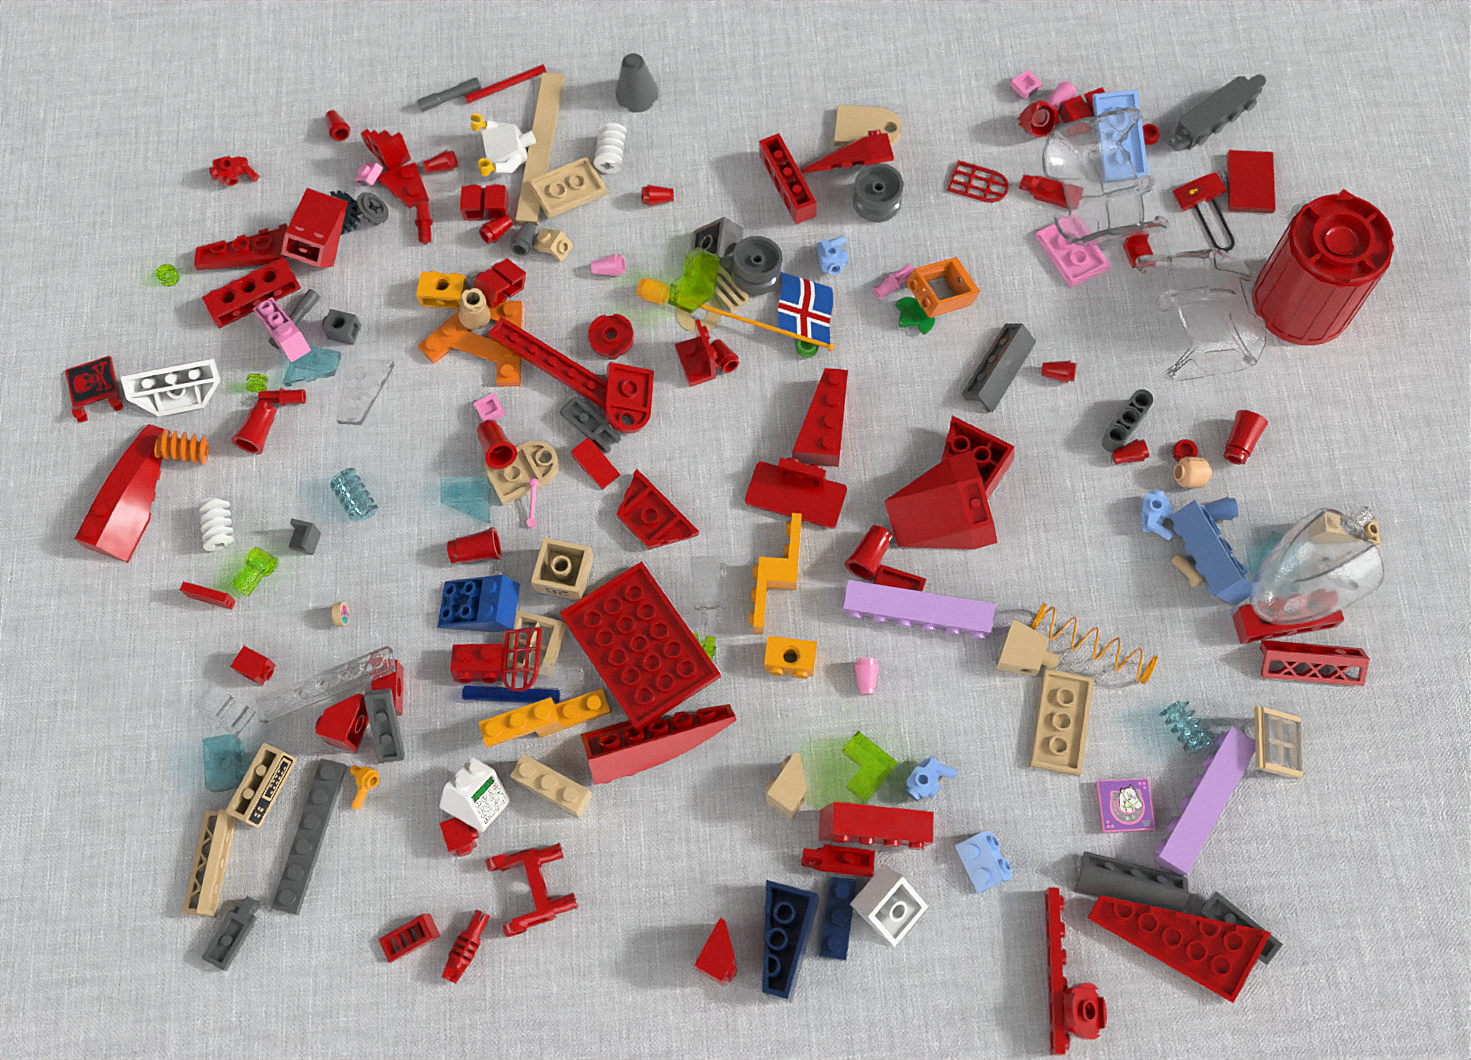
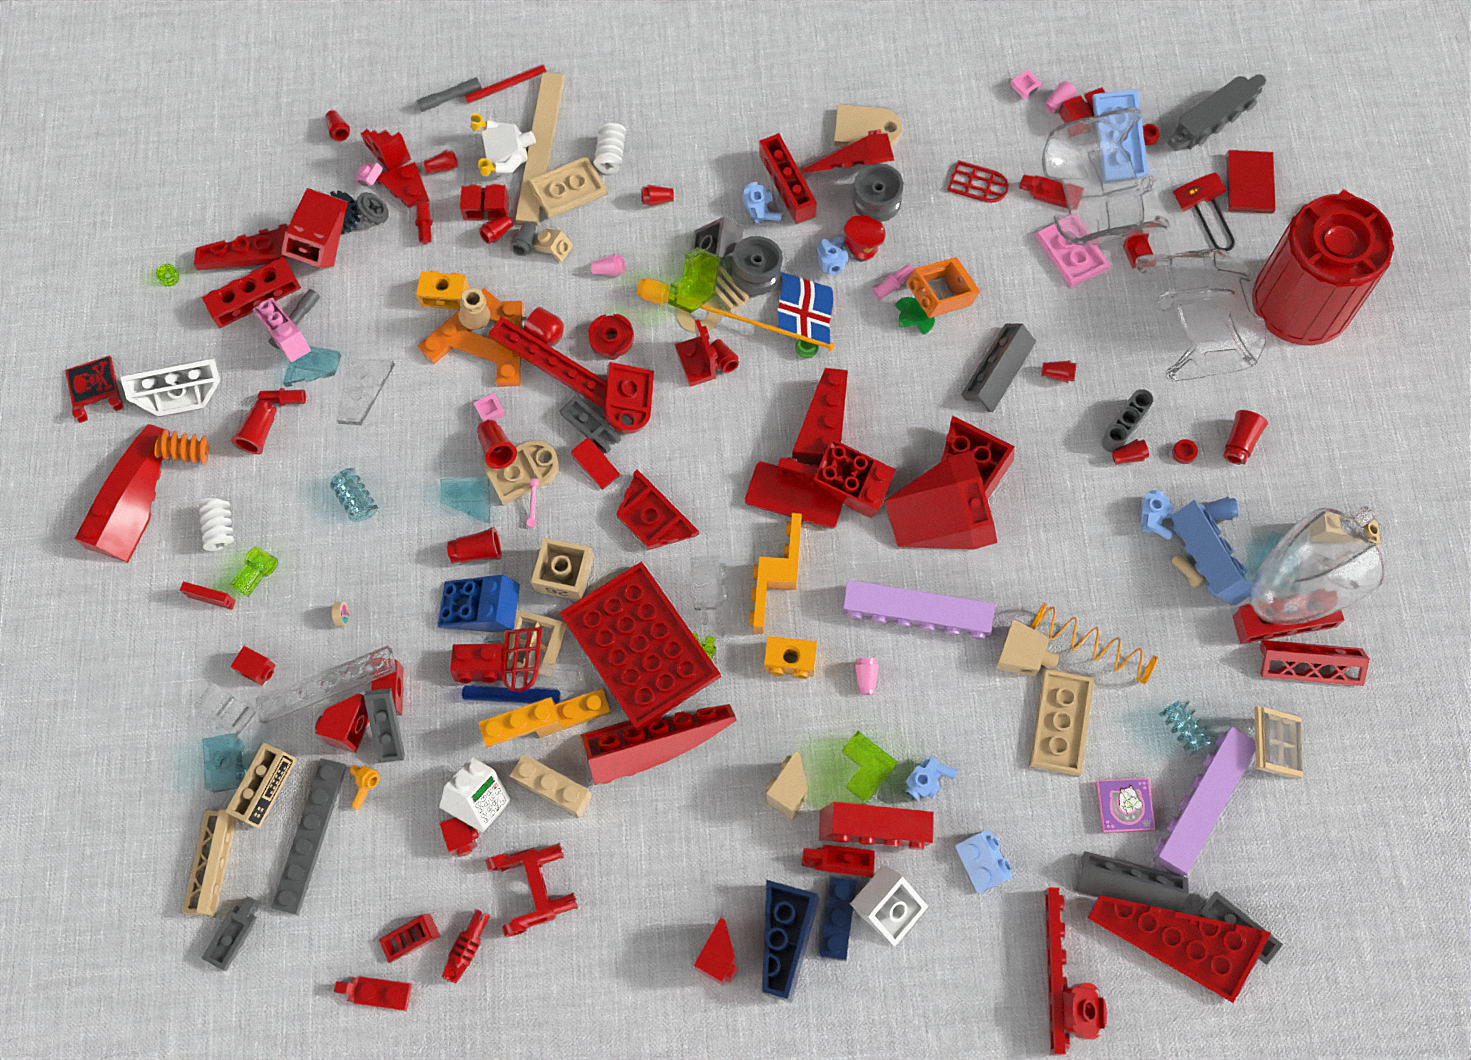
(227, 170): red piece -> none
(256, 382): clear neon green bush -> none
(304, 536): dark grey panel -> none
(346, 333): dark grey brick -> none
(376, 992): none -> red hinge
(502, 277): red piece -> none
(545, 326): none -> red helmet
(636, 85): dark grey cone -> none
(756, 201): none -> light blue piece
(854, 478): none -> red slope
(863, 236): none -> red hat
(869, 553): red plant -> none
(896, 578): red tile -> none
(1039, 118): red hair -> none
(1192, 472): light nougat head -> none

